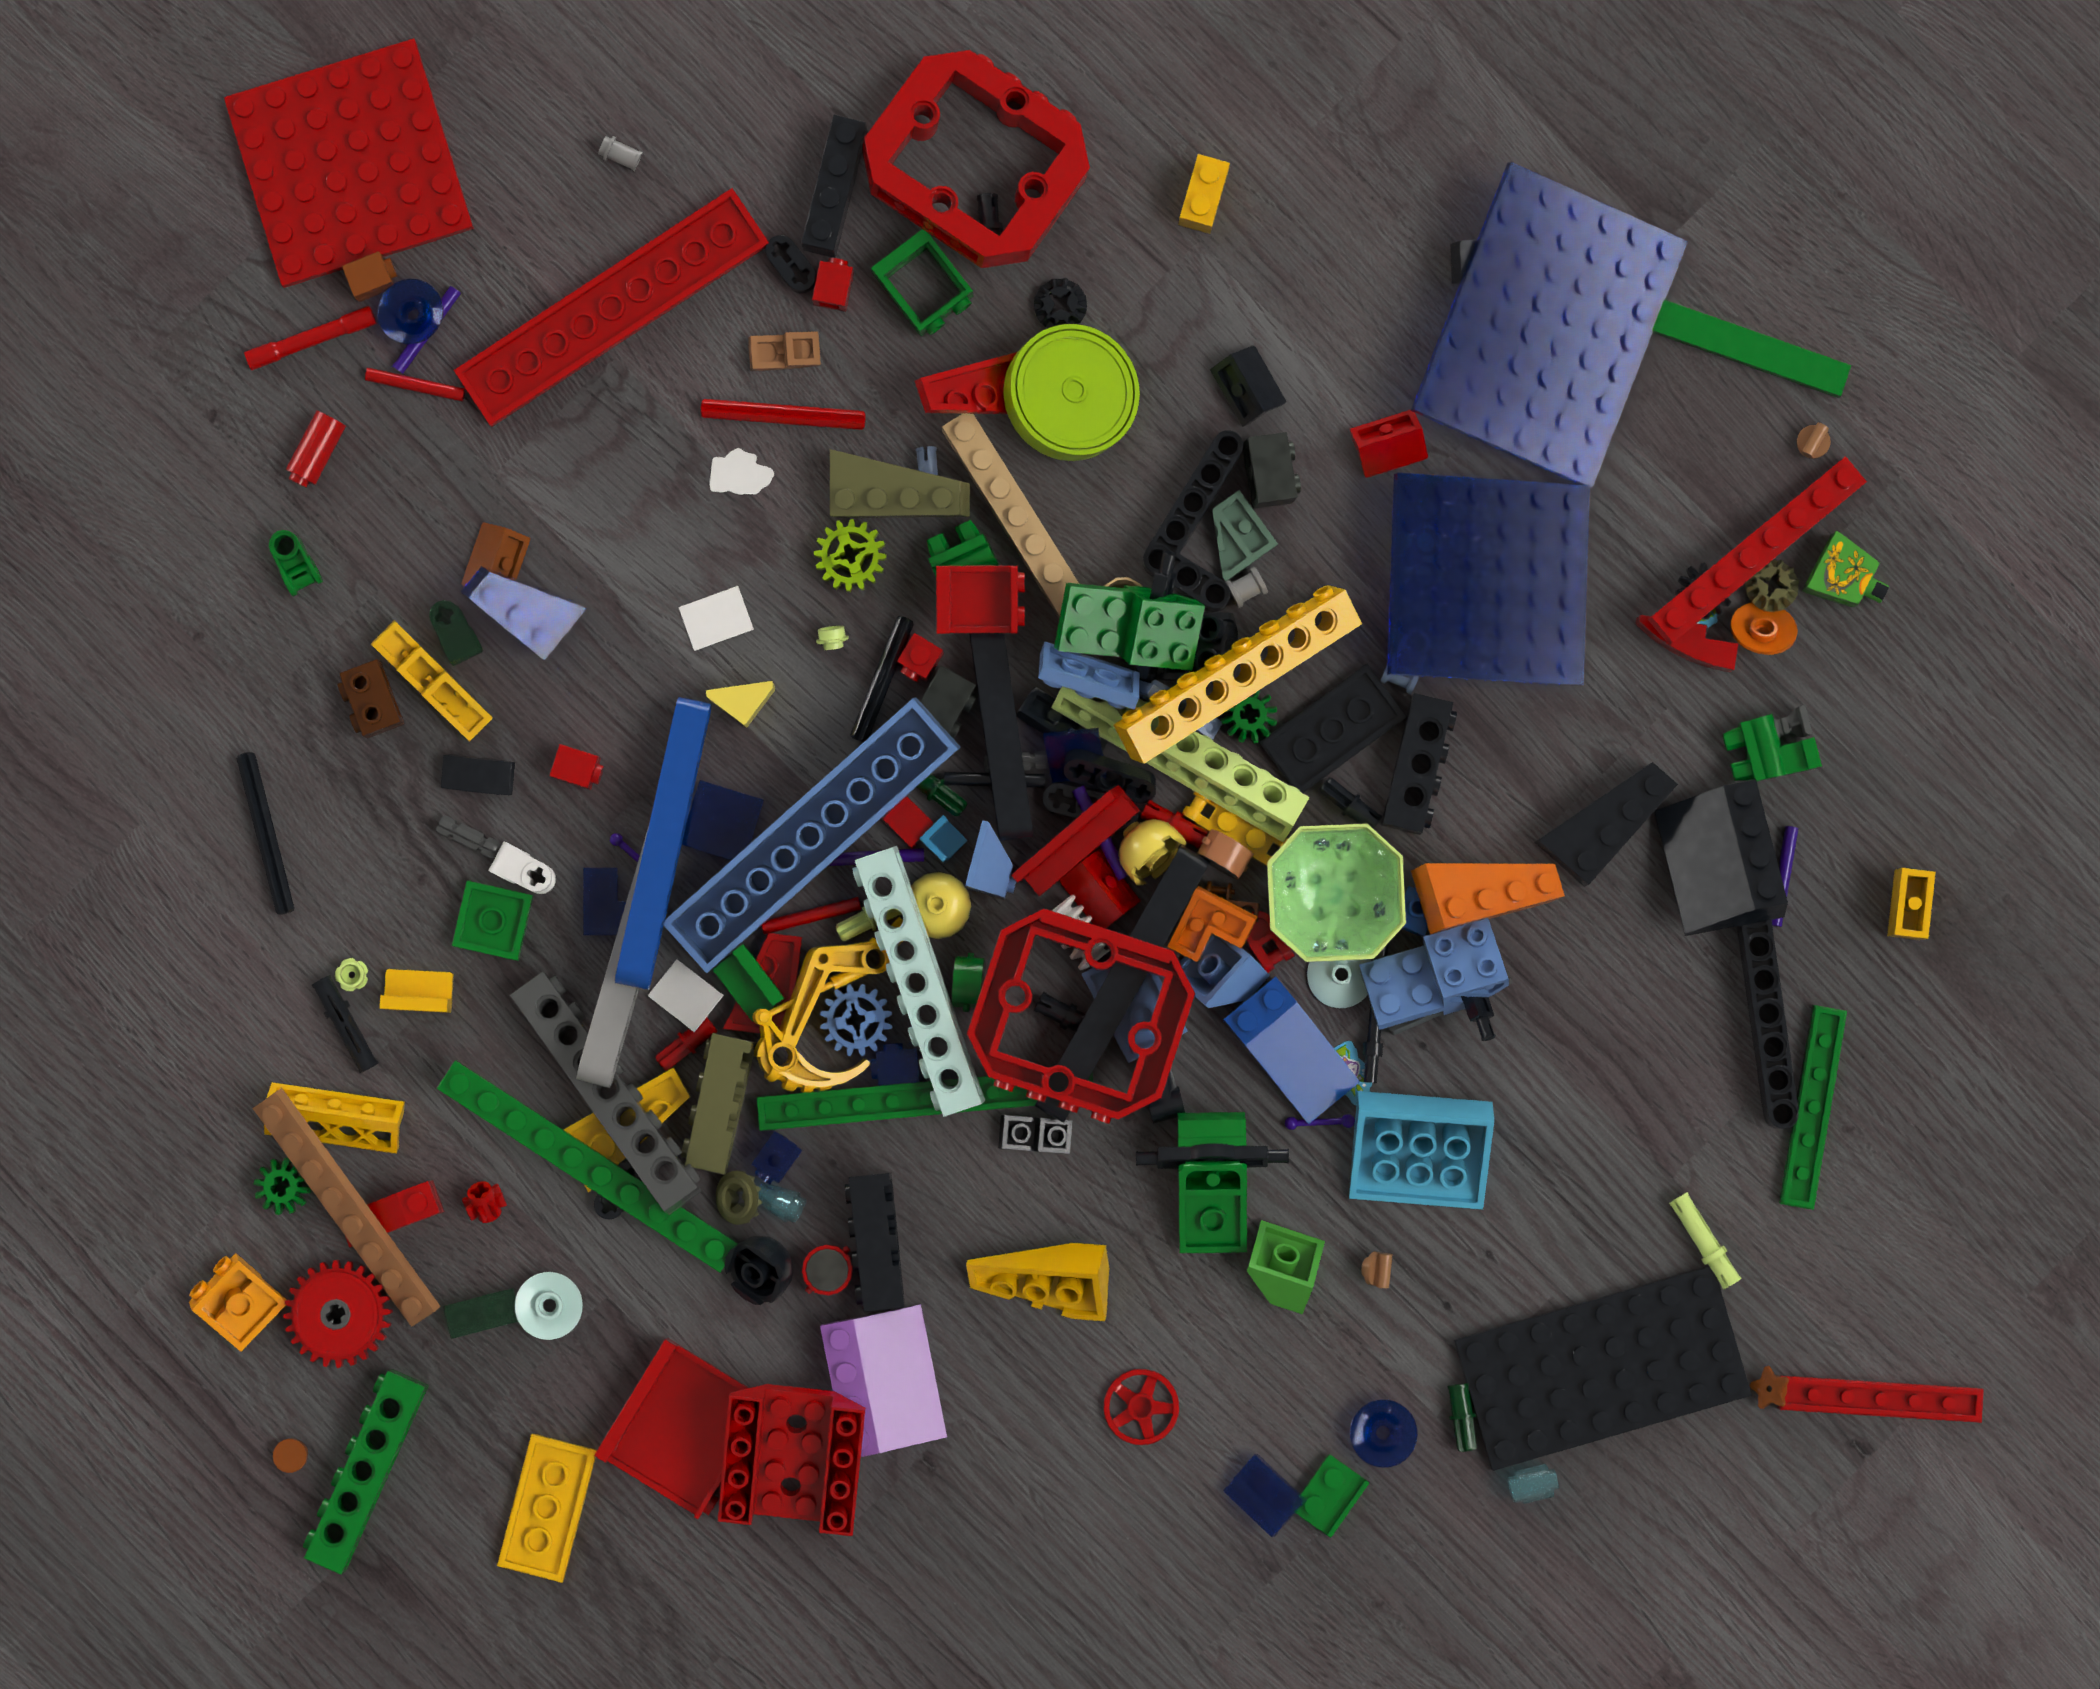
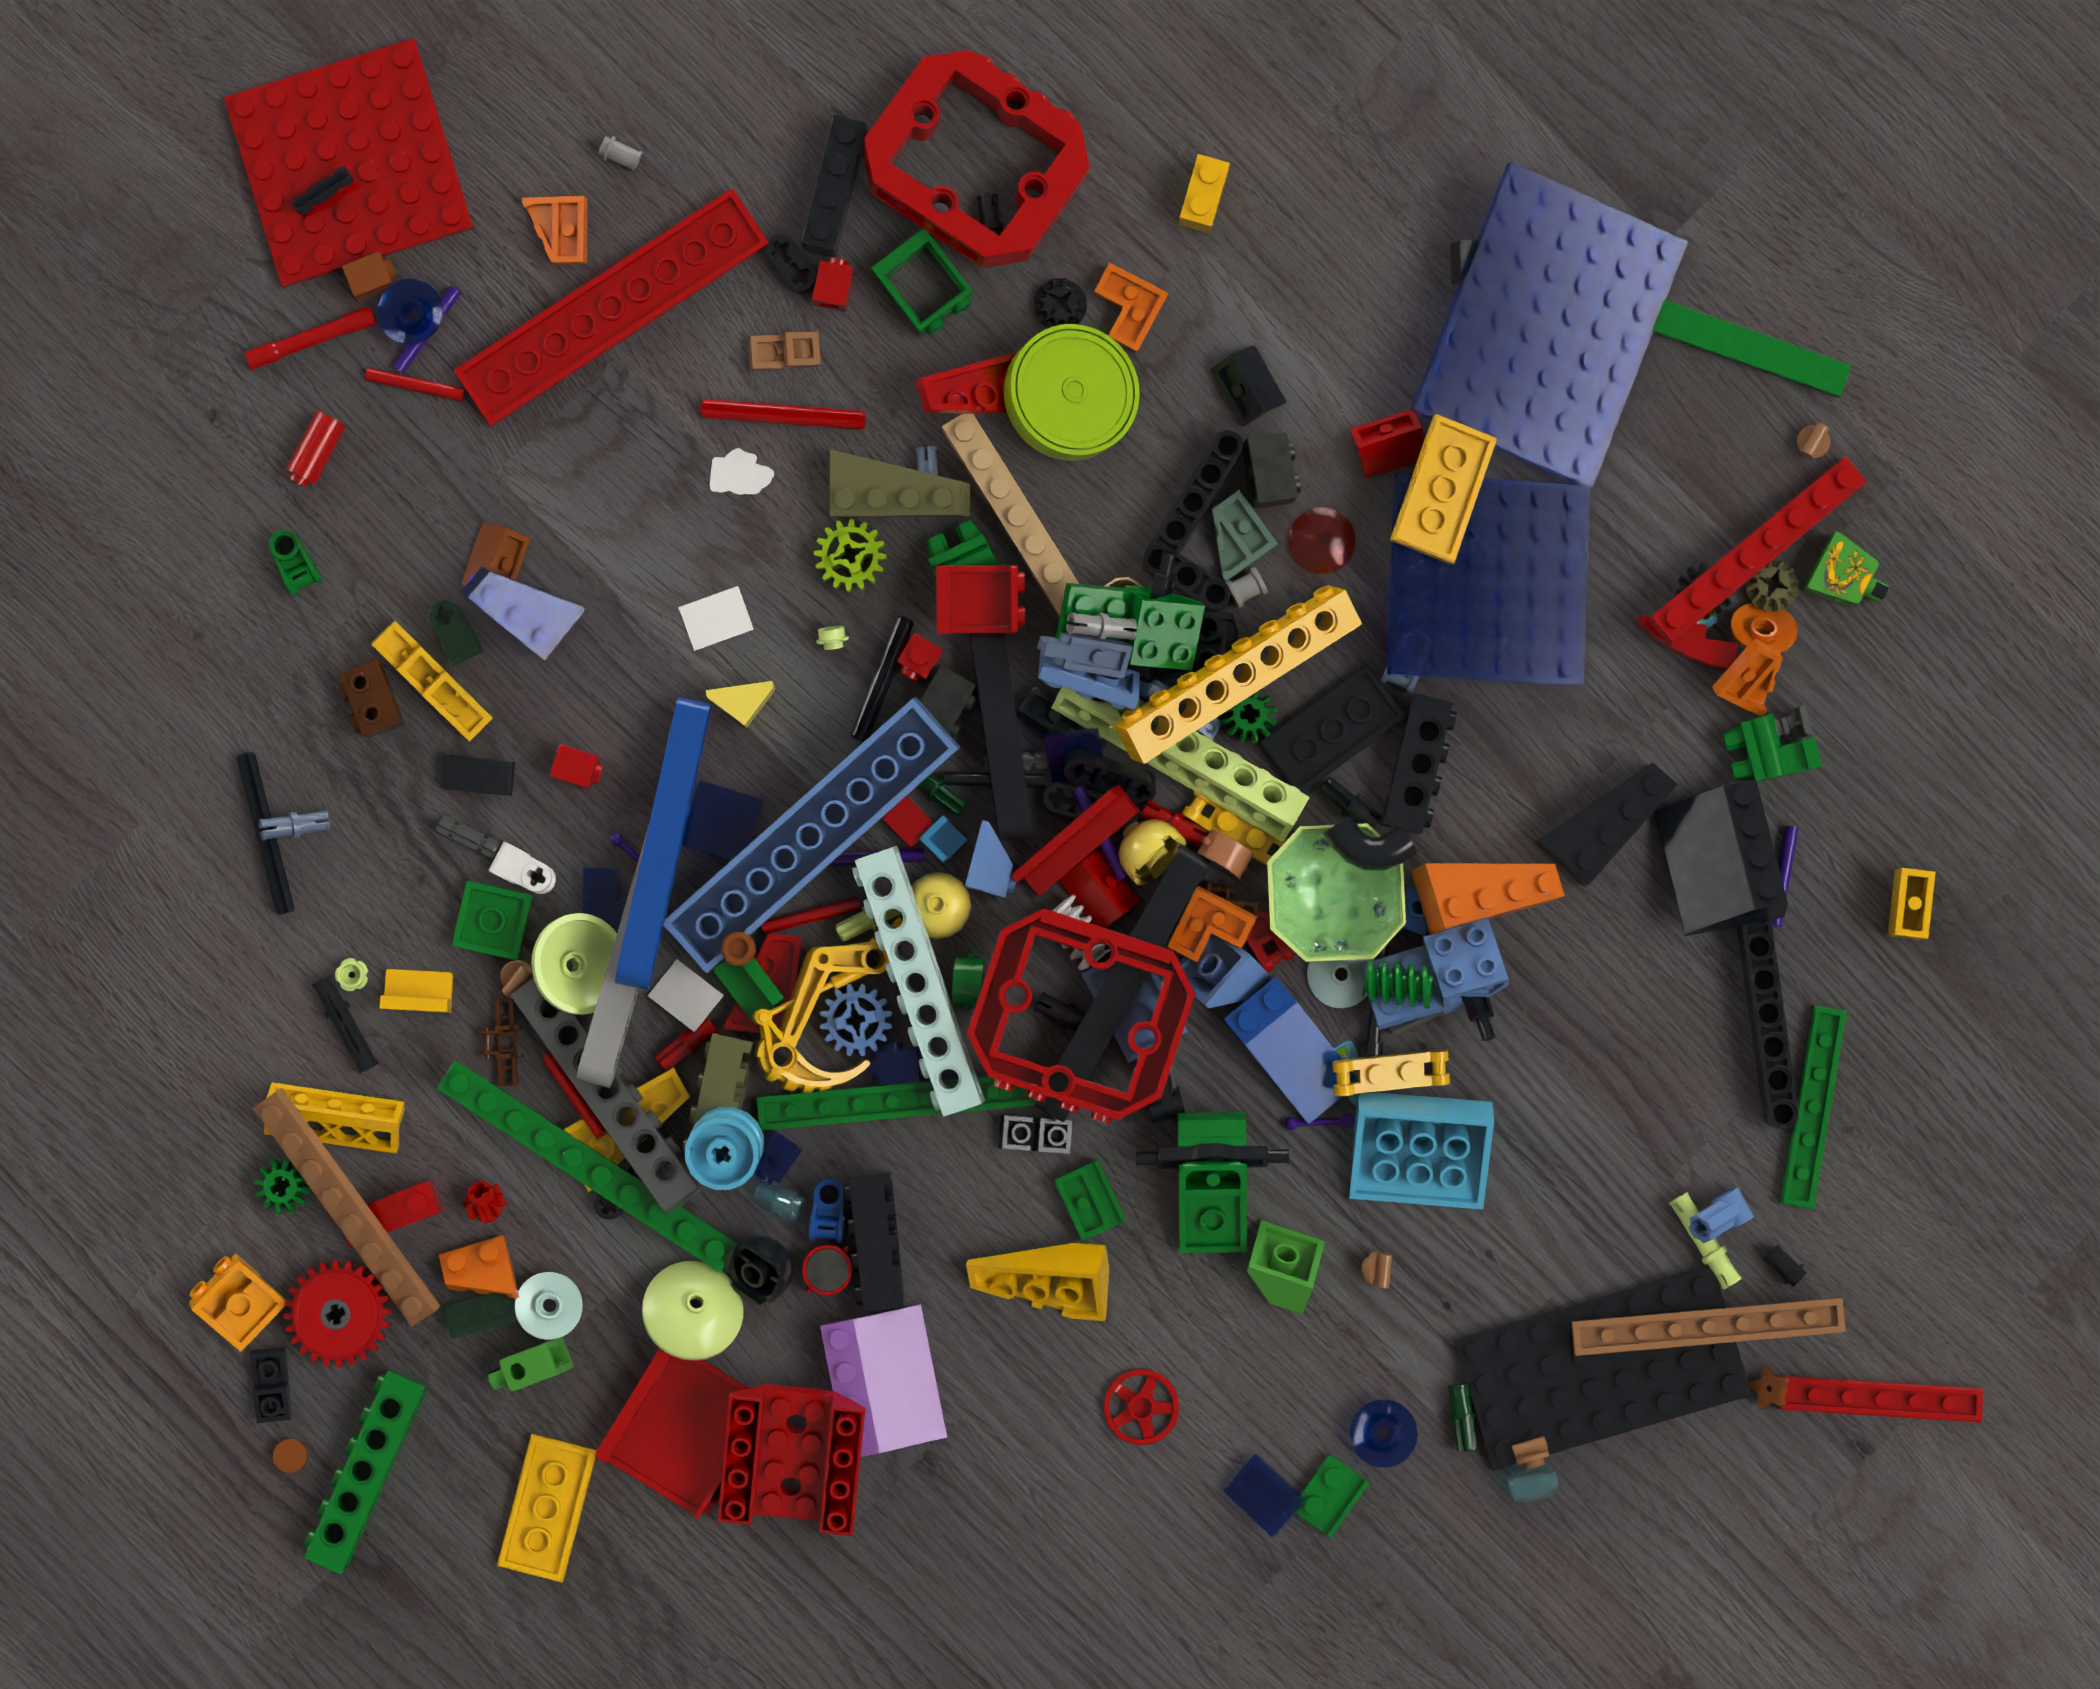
(271, 1385): none -> black slope
(294, 825): none -> sand blue pin
(322, 190): none -> black axle
(480, 1268): none -> orange wing
(500, 1054): none -> reddish brown piece
(514, 976): none -> medium nougat plate
(539, 1364): none -> bright green torso
(561, 226): none -> orange wing
(574, 1096): none -> red bar
(588, 945): none -> yellowish green dish
(686, 1330): none -> yellowish green dish
(711, 1163): none -> medium azure wheel
(728, 1198): olive gear -> none
(738, 948): none -> dark orange tile
(828, 1213): none -> blue piece
(1087, 653): none -> sand blue hinge
(1090, 1200): none -> green plate
(1101, 626): none -> light grey pin
(1138, 301): none -> orange plate
(1317, 557): none -> clear red dish
(1368, 851): none -> black cylinder
(1390, 1072): none -> yellow plate
(1398, 984): none -> green piece
(1443, 489): none -> yellow tile
(1531, 1452): none -> medium nougat plate
(1708, 1326): none -> medium nougat plate
(1725, 1213): none -> medium blue piece
(1750, 677): none -> orange wing
(1785, 1266): none -> black pin

